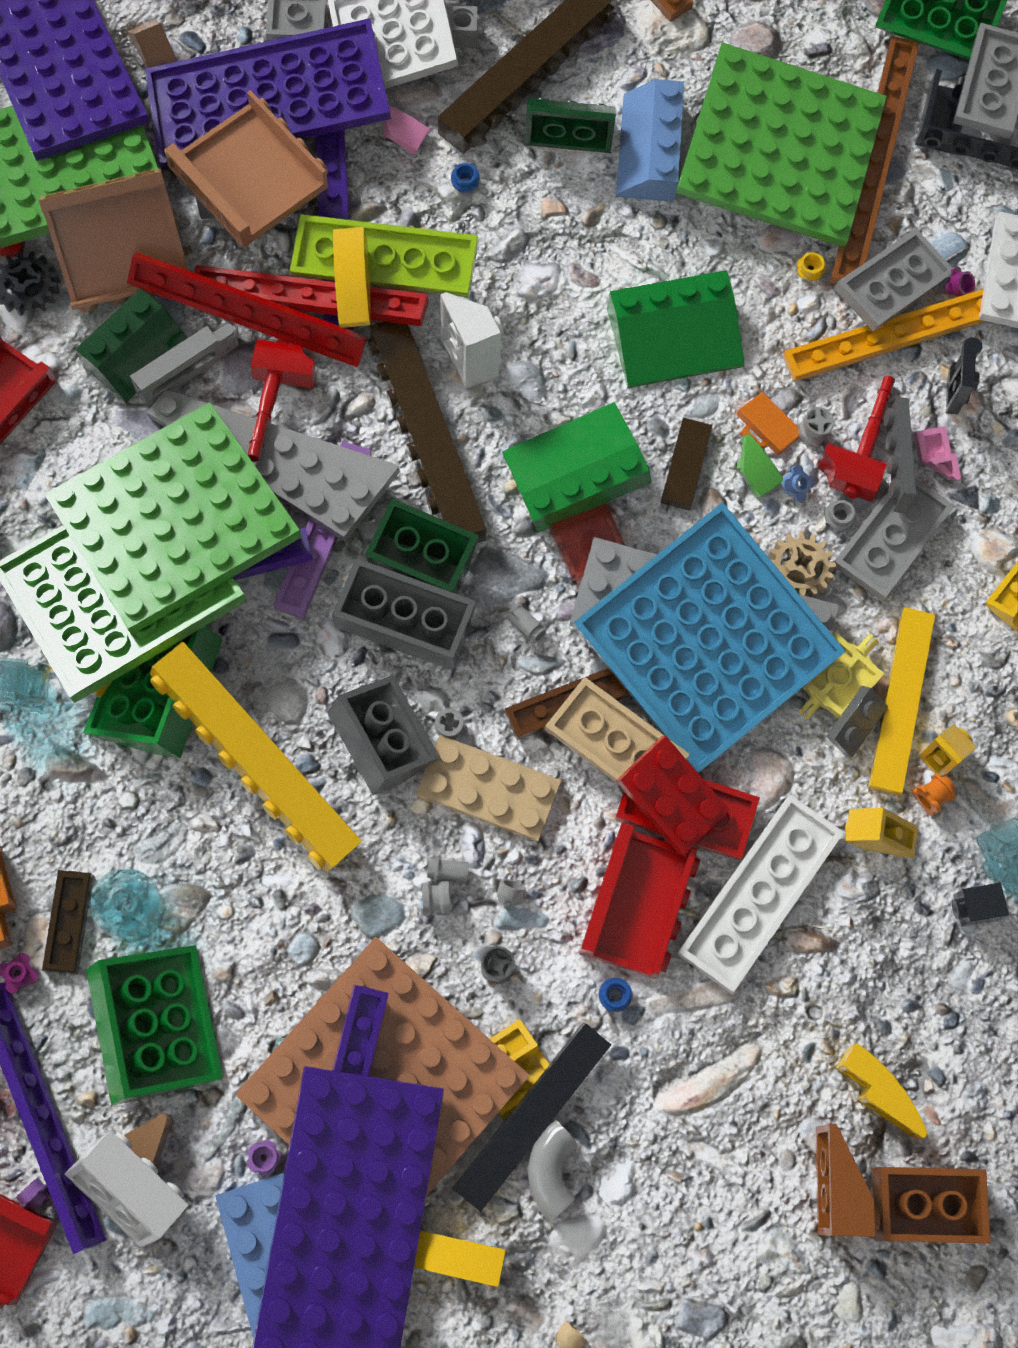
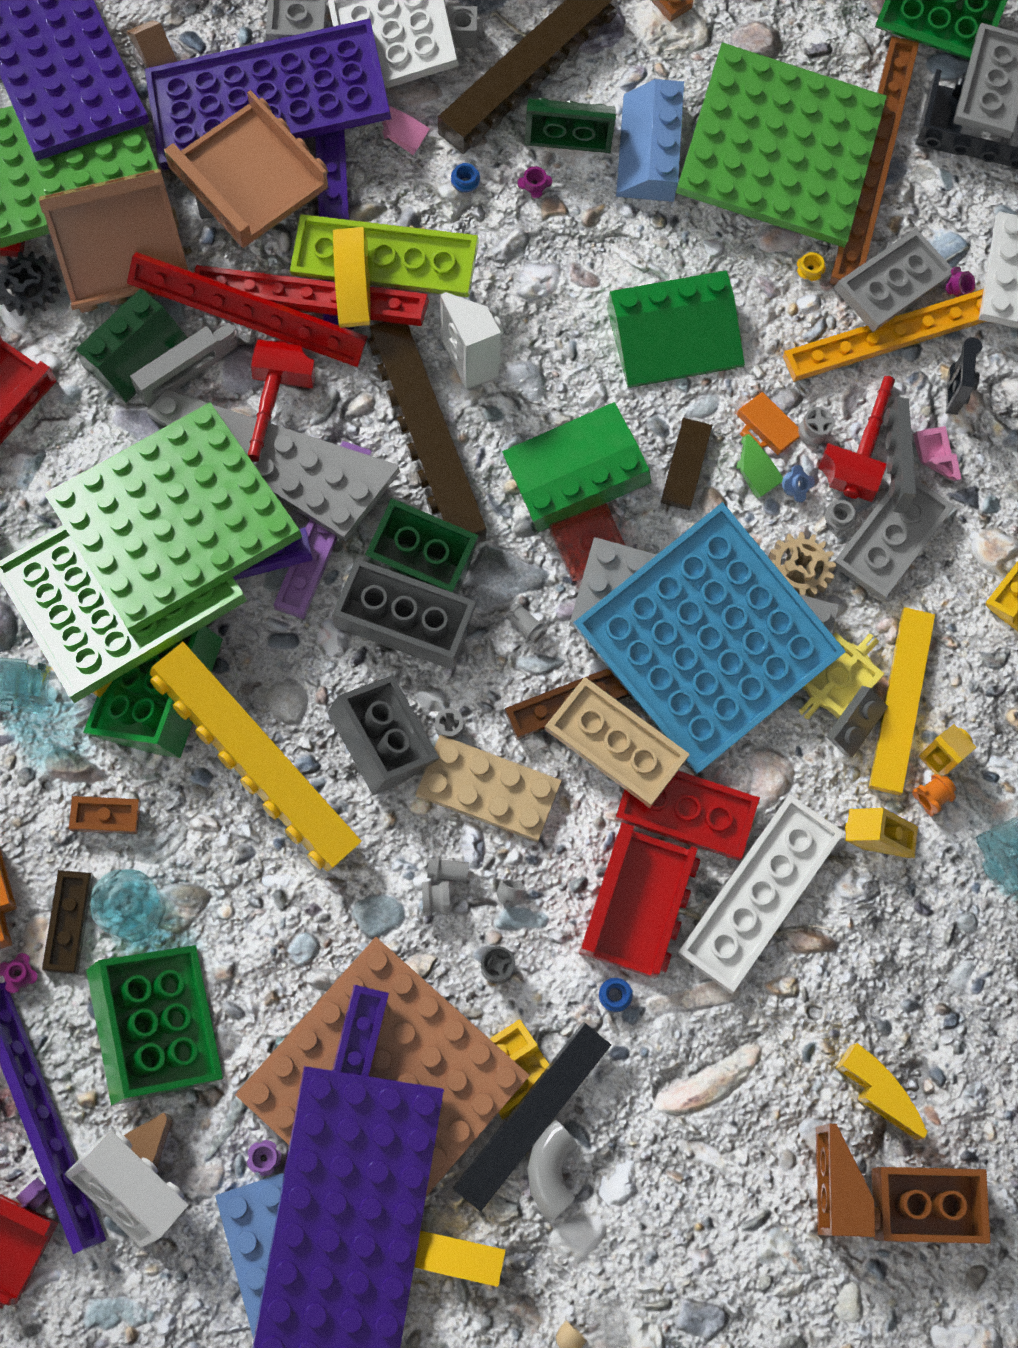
(104, 815): none -> dark orange plate
(538, 175): none -> magenta plate
(672, 795): red plate -> none
(980, 904): black brick -> none

